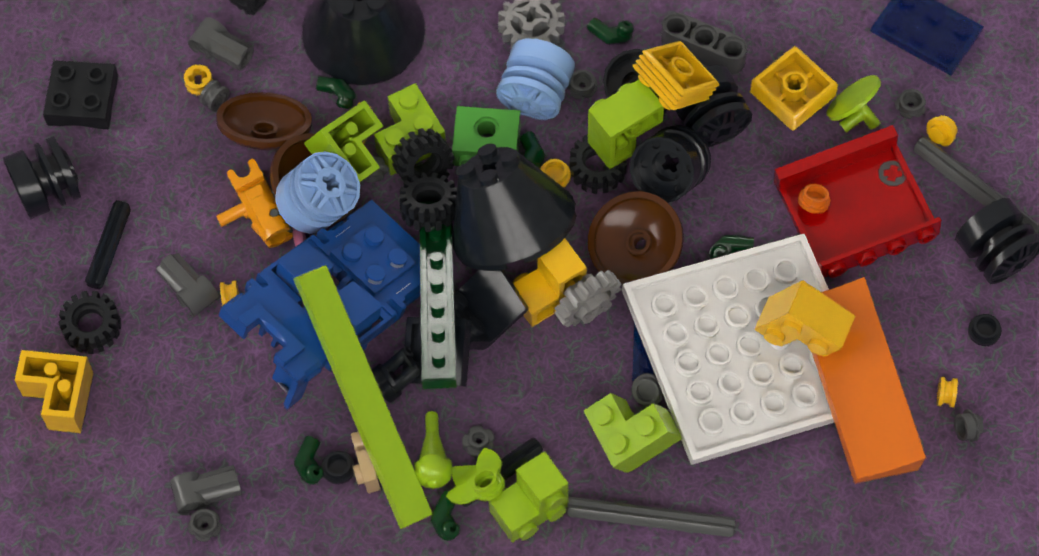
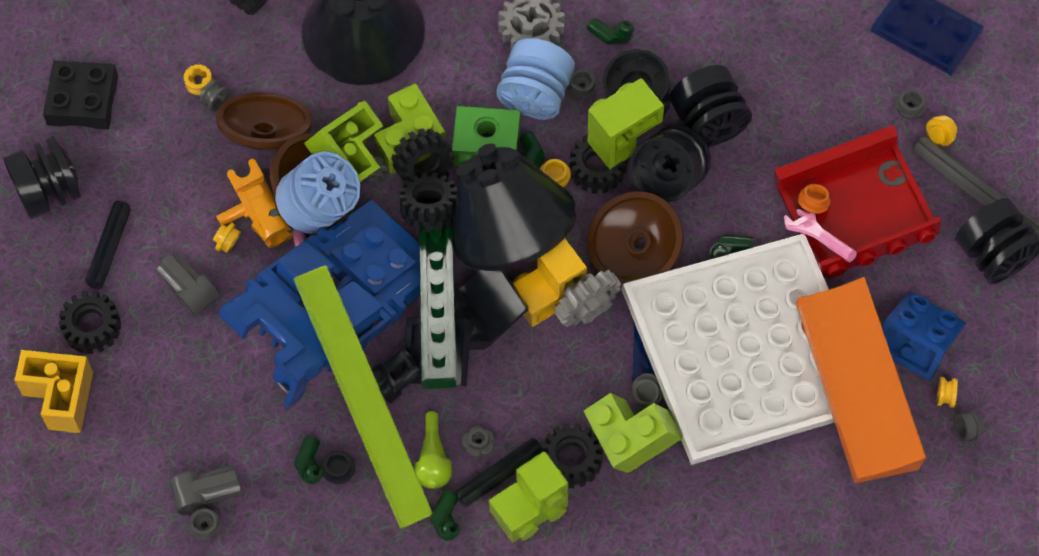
(214, 40): dark grey piece -> none
(226, 237): none -> yellow plate
(228, 291): yellow bush -> none
(339, 88): dark green arm -> none
(364, 470): tan plate -> none
(479, 480): lime plate -> none
(581, 439): none -> black tyre
(651, 517): dark grey axle -> none
(675, 75): yellow brick -> none
(719, 41): dark grey beam -> none
(793, 71): yellow brick -> none
(807, 316): yellow brick -> none
(808, 225): none -> bright pink piece
(853, 104): lime shield -> none
(920, 334): none -> blue bracket
(984, 330): black plate -> none

